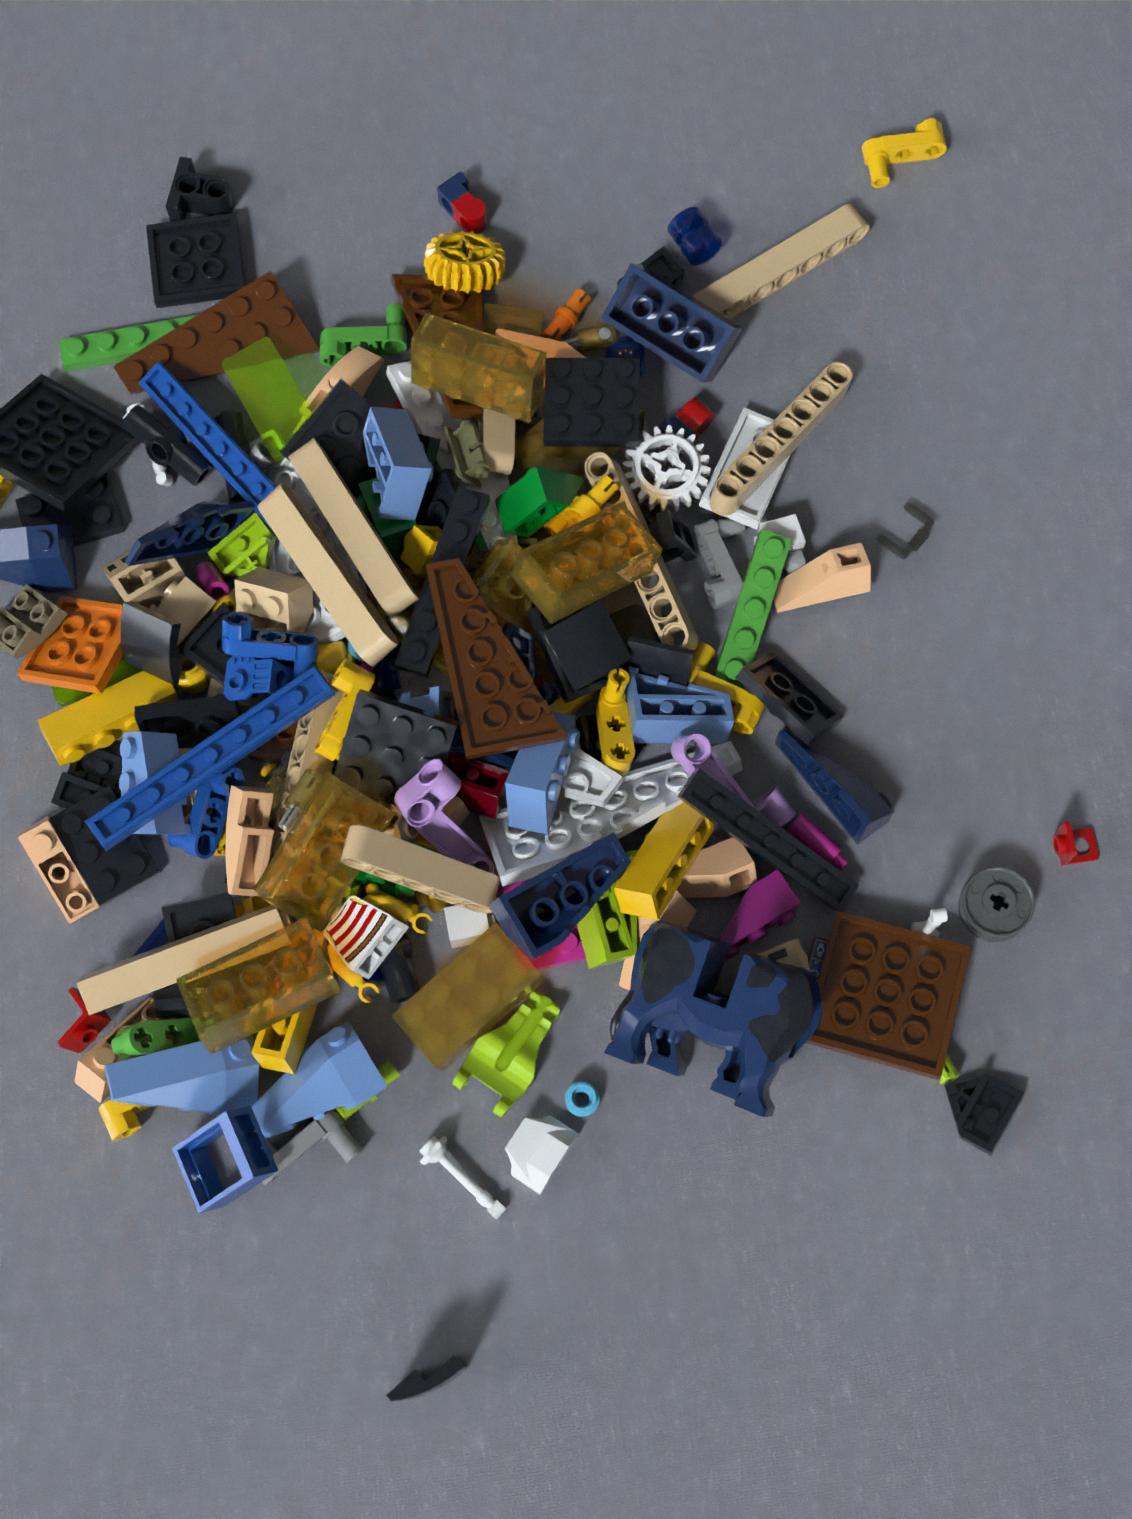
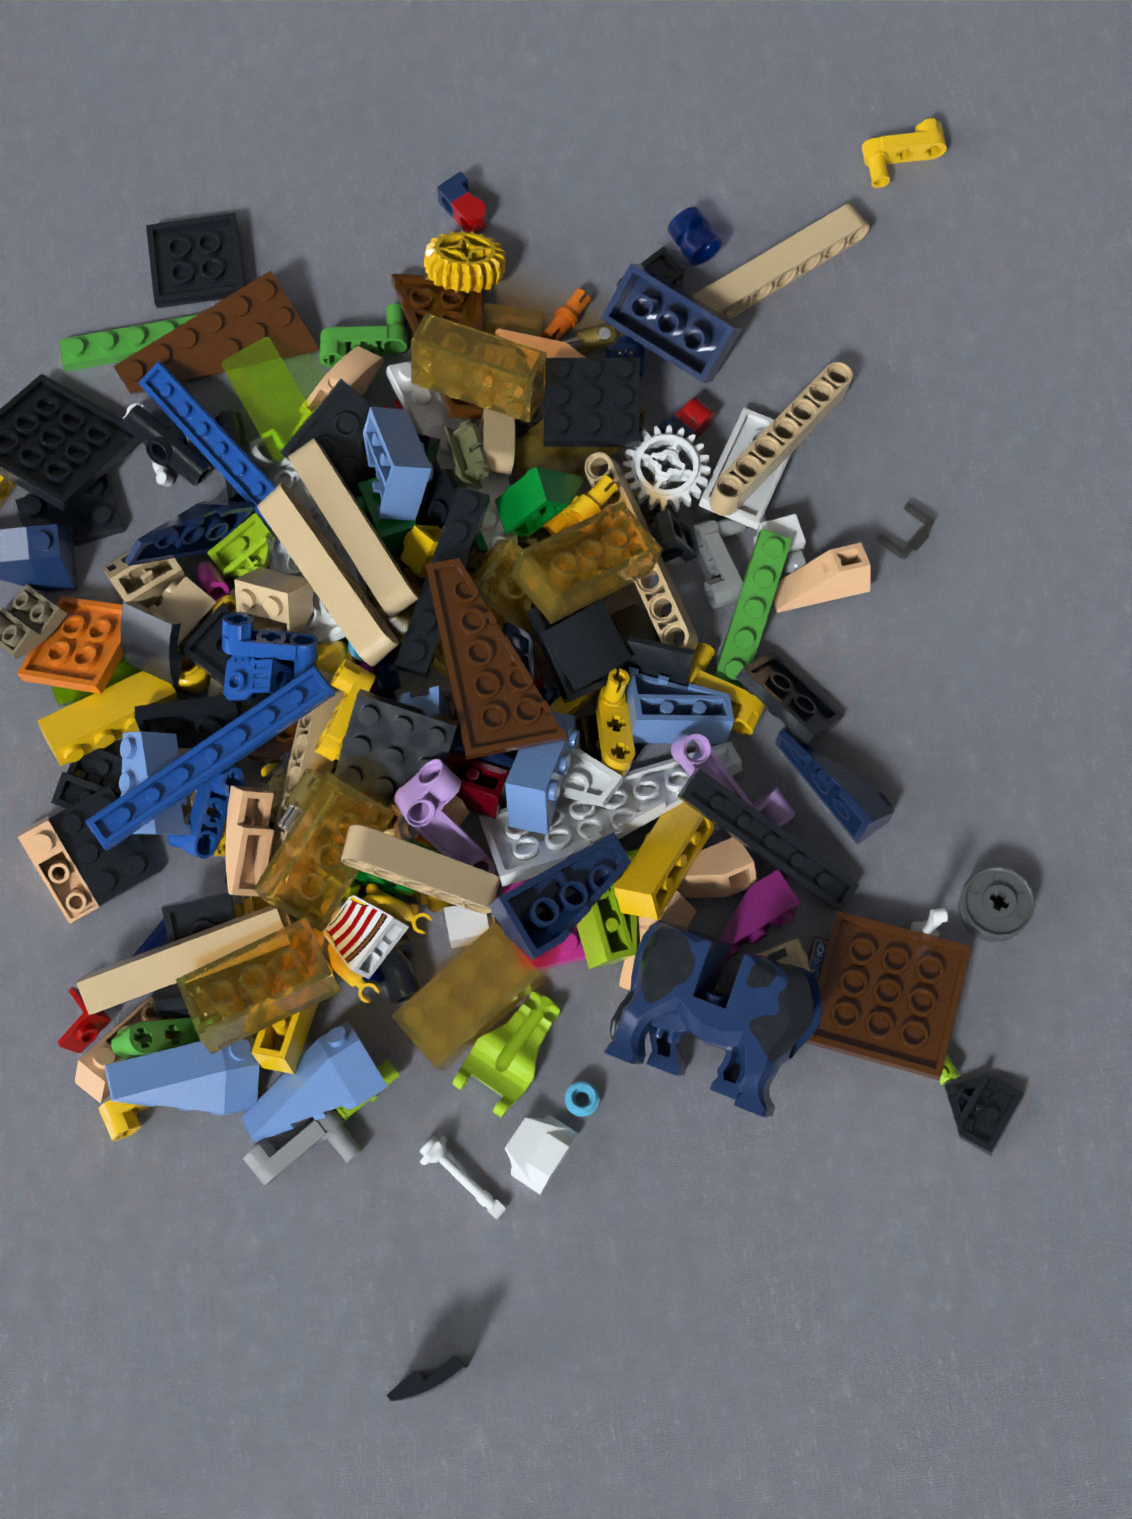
(197, 193): black tile -> none
(247, 1148): blue window -> none
(817, 840): dark pink cylinder -> none
(1066, 848): red bracket -> none

